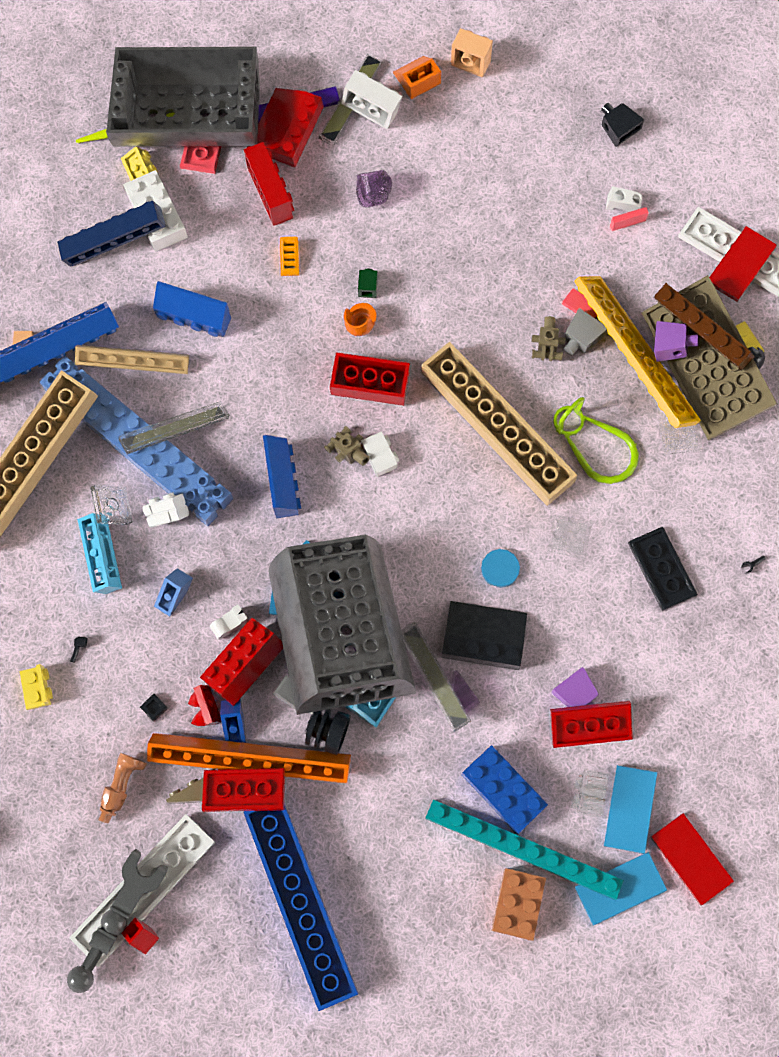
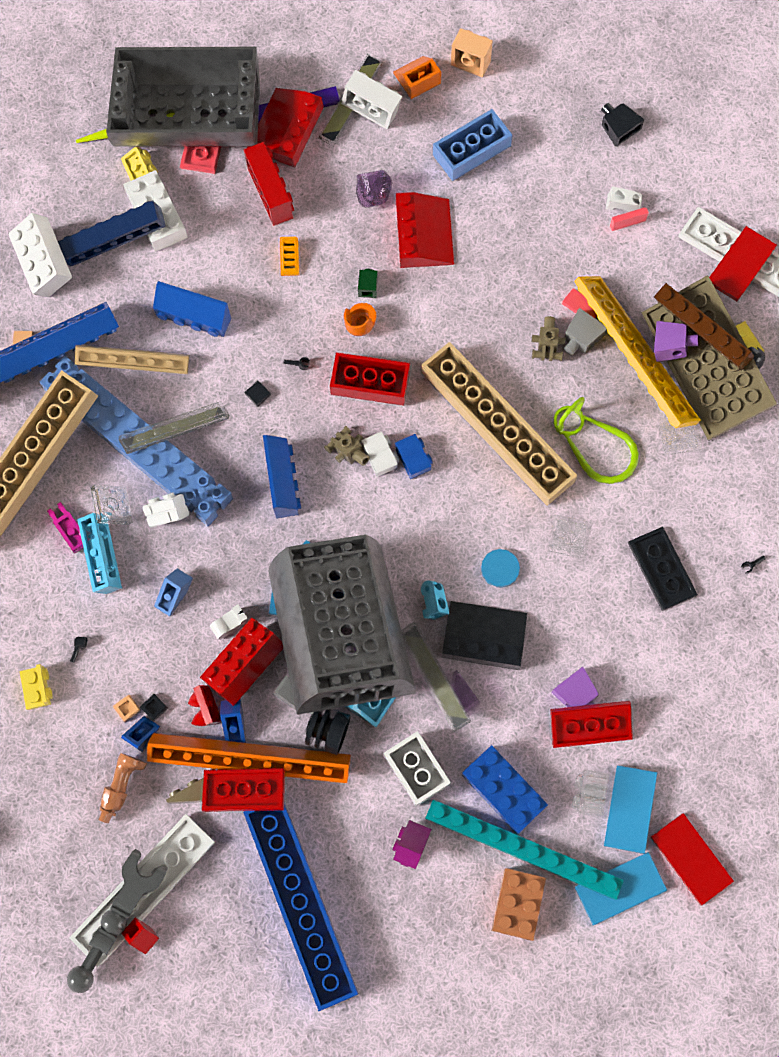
(40, 255): none -> white brick
(68, 528): none -> dark pink hinge
(126, 708): none -> light nougat tile
(140, 733): none -> blue slope
(257, 393): none -> black tile
(298, 363): none -> black hand
(412, 844): none -> magenta brick
(413, 456): none -> blue brick
(417, 769): none -> white brick
(424, 230): none -> red slope
(434, 600): none -> medium azure leg
(472, 144): none -> medium blue brick

